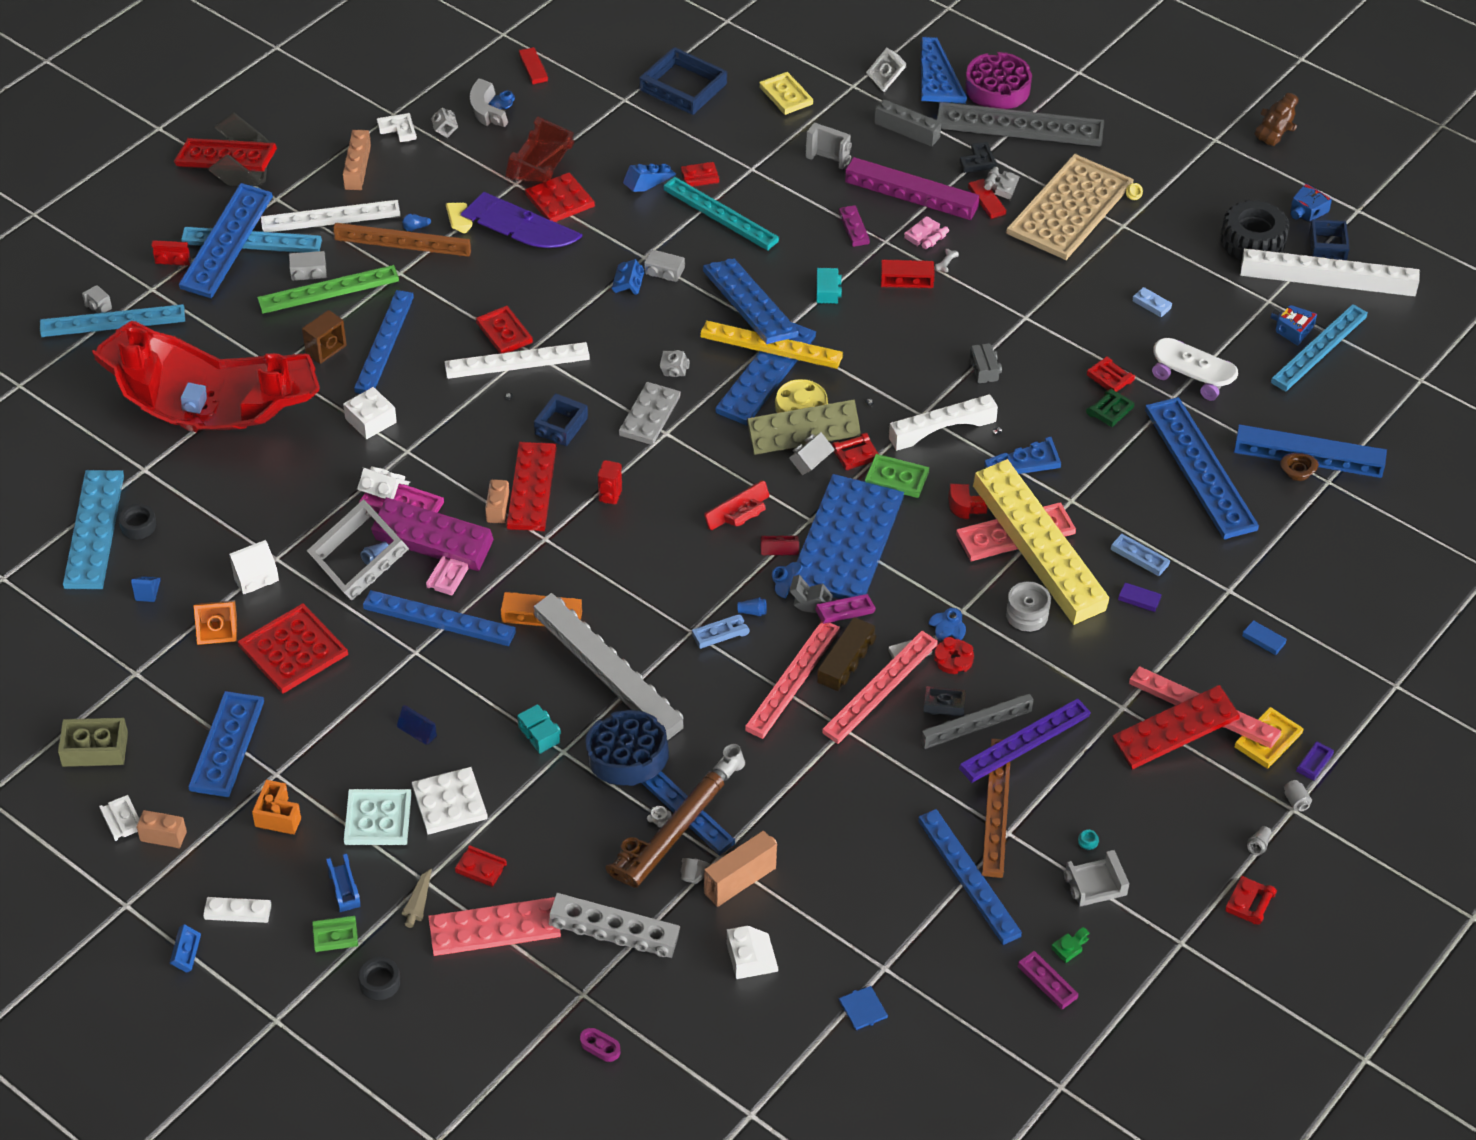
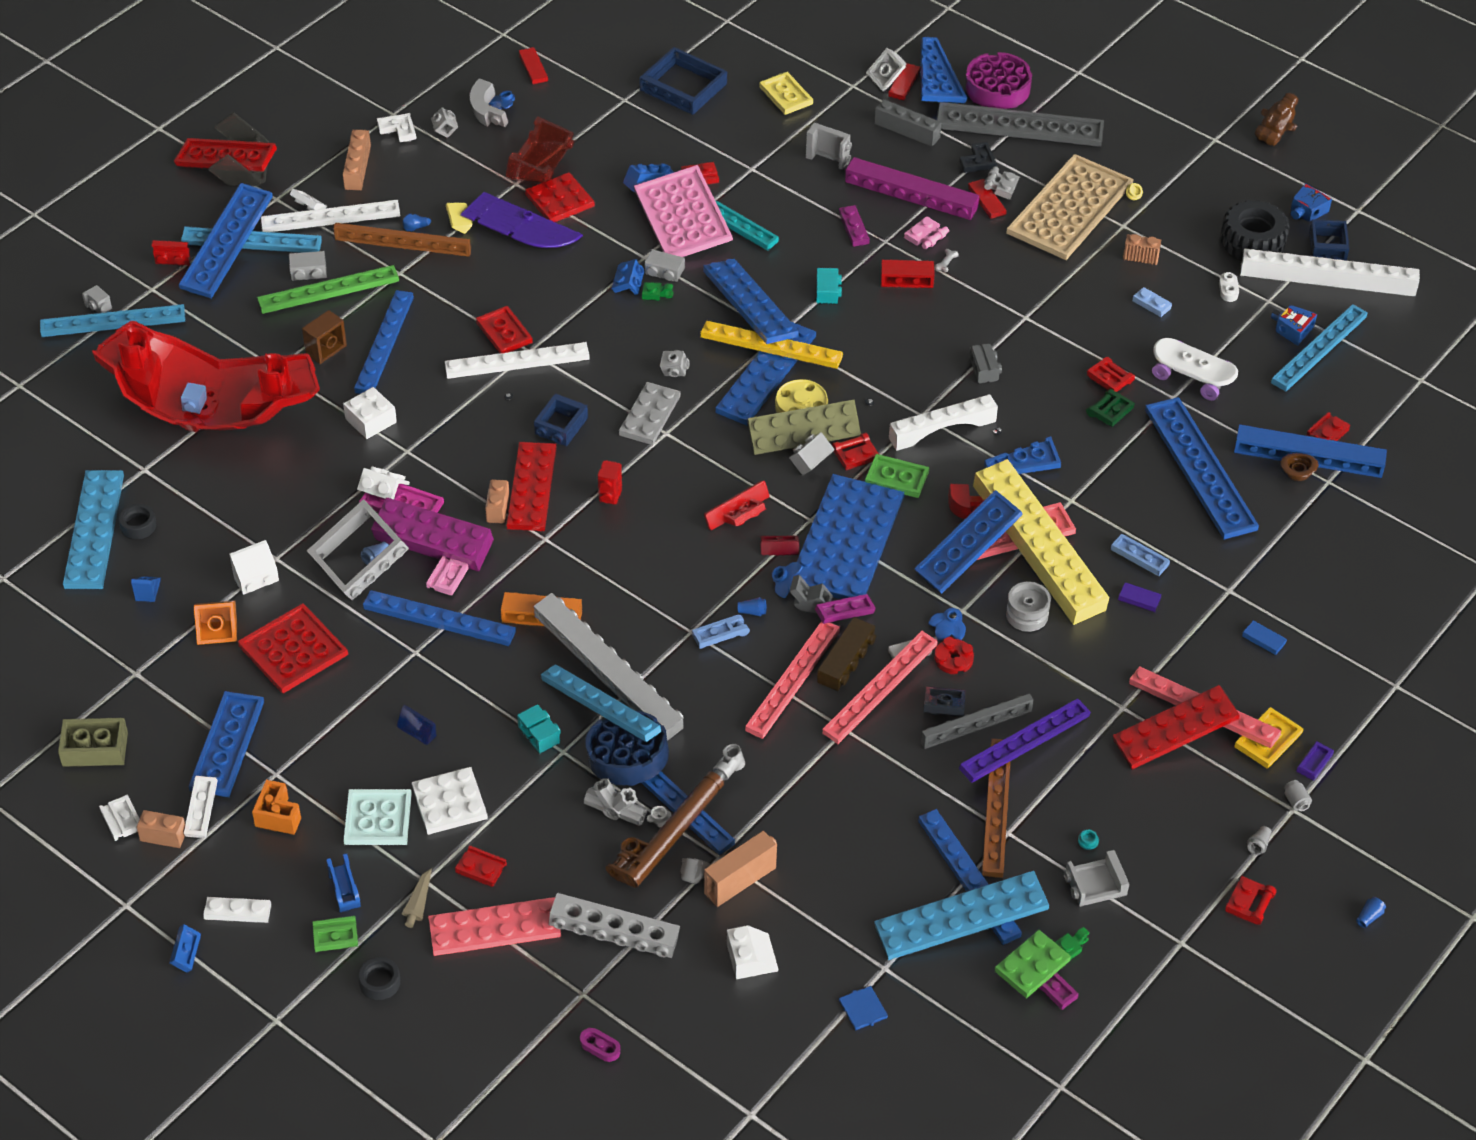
(200, 807): none -> white plate
(303, 198): none -> white plate
(601, 703): none -> dark azure plate
(614, 804): none -> light grey piece
(654, 291): none -> green plate
(683, 212): none -> bright pink plate
(904, 82): none -> red tile
(961, 915): none -> dark azure plate
(968, 541): none -> blue plate
(1032, 963): none -> bright green plate
(1142, 249): none -> nougat brick
(1228, 287): none -> white plate
(1329, 428): none -> red plate
(1371, 911): none -> blue cone

